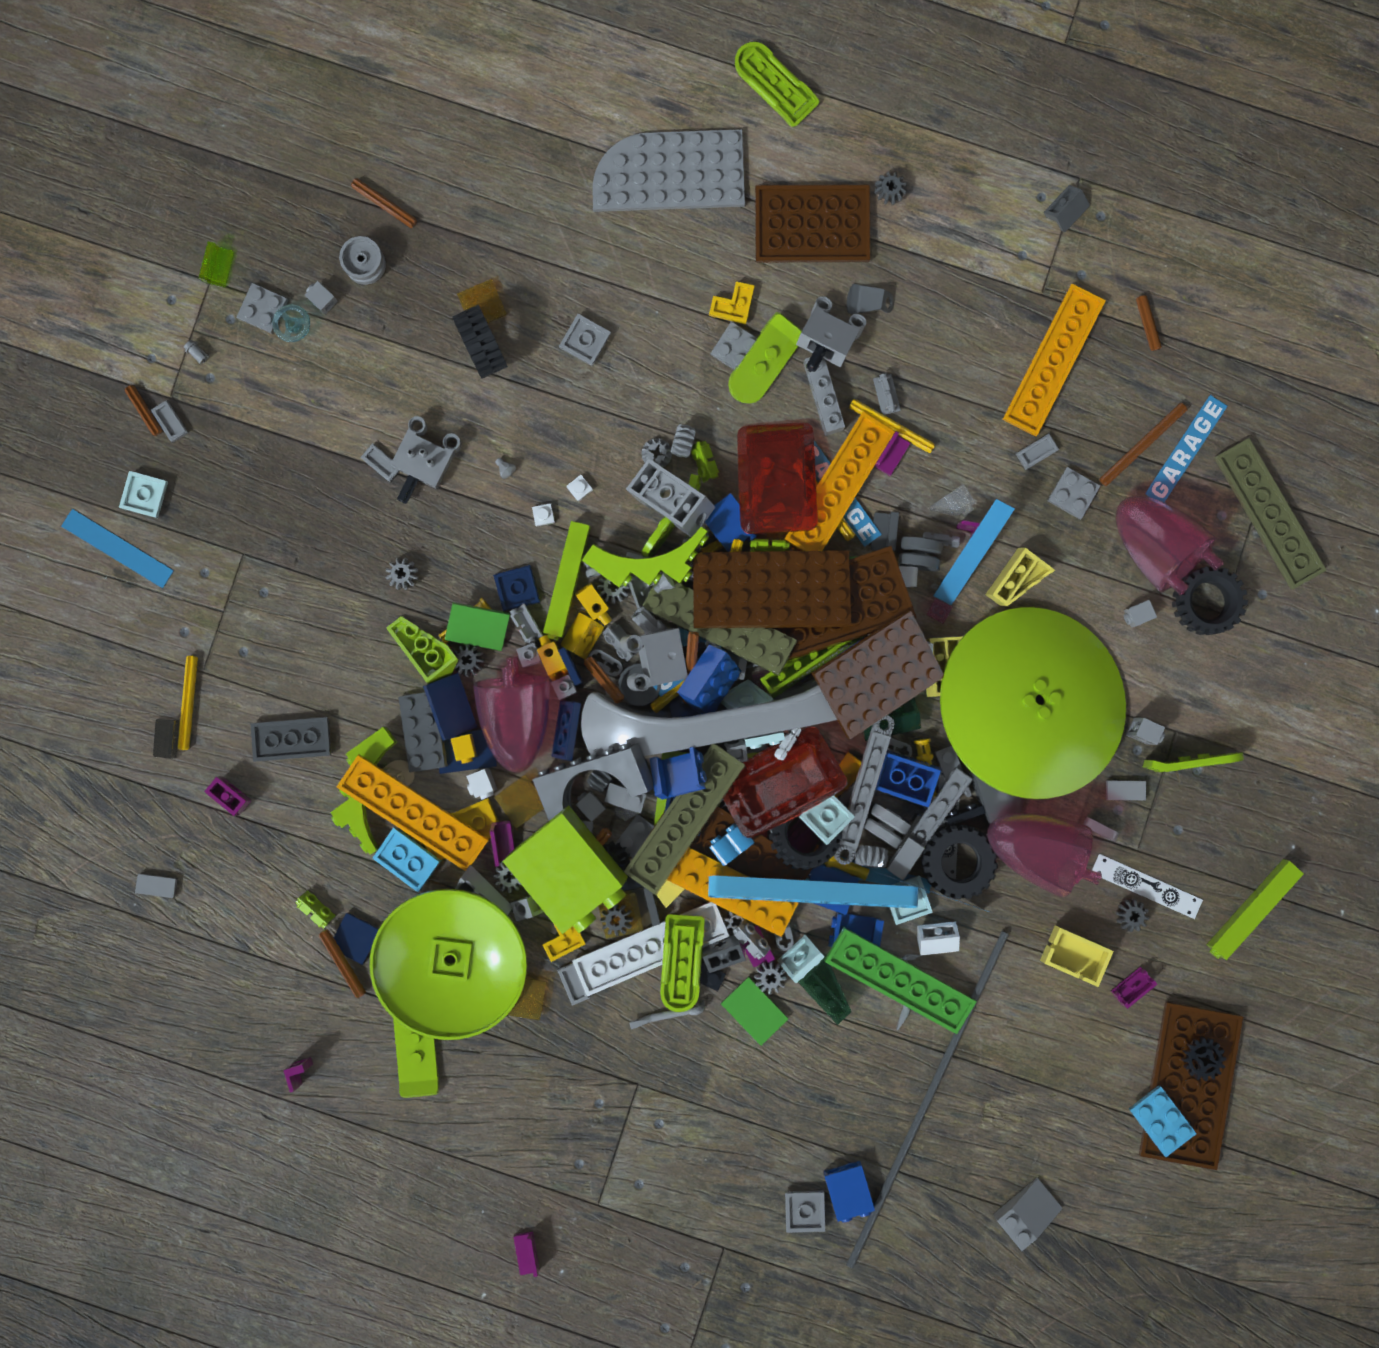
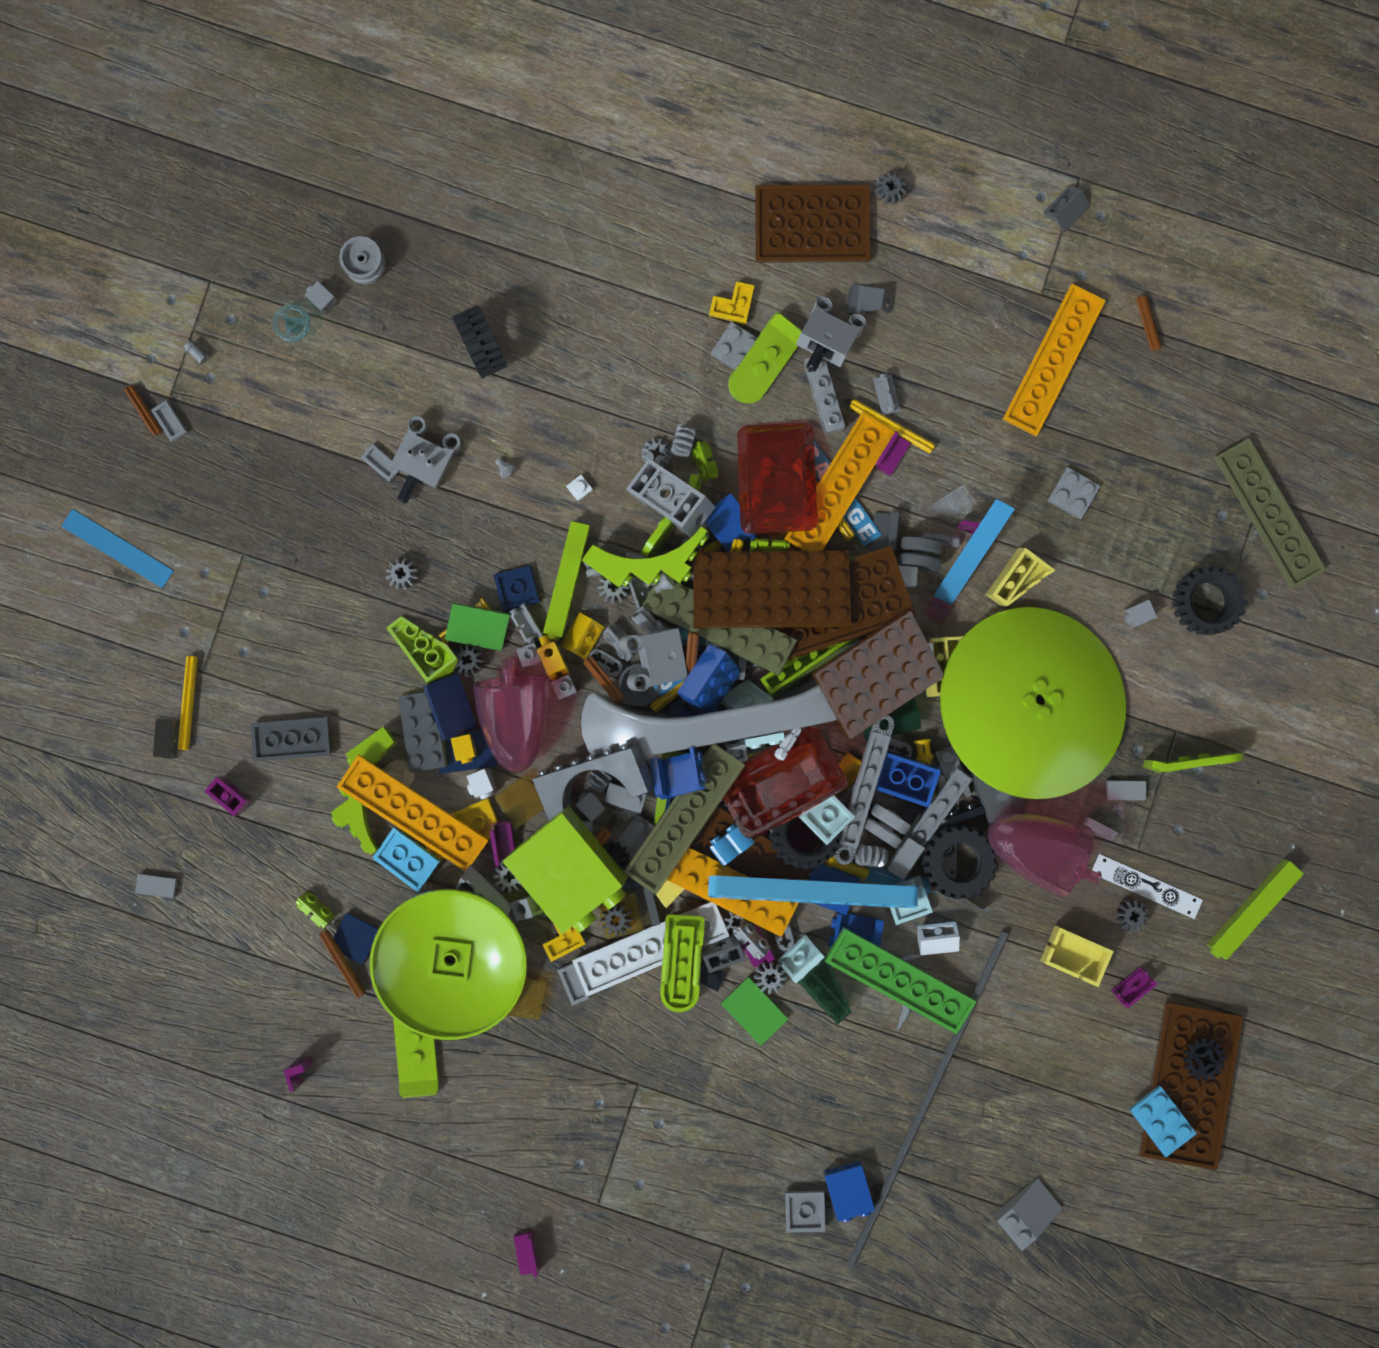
(143, 494): light aqua plate -> none
(216, 265): clear neon green panel -> none
(260, 307): light grey plate -> none
(383, 202): dark orange axle -> none
(487, 298): clear yellow tile -> none
(543, 515): white plate -> none
(566, 730): dark blue tile -> none
(571, 667): dark blue tile -> none
(585, 339): light grey plate -> none
(588, 597): yellow torso -> none
(666, 1015): light grey piece -> none
(671, 172): light grey plate -> none
(774, 82): lime piece -> none
(1037, 451): light grey tile -> none
(1143, 444): dark orange axle -> none
(1146, 731): light grey brick -> none
(1163, 541): clear pink windscreen -> none
(1186, 449): dark azure sticker -> none

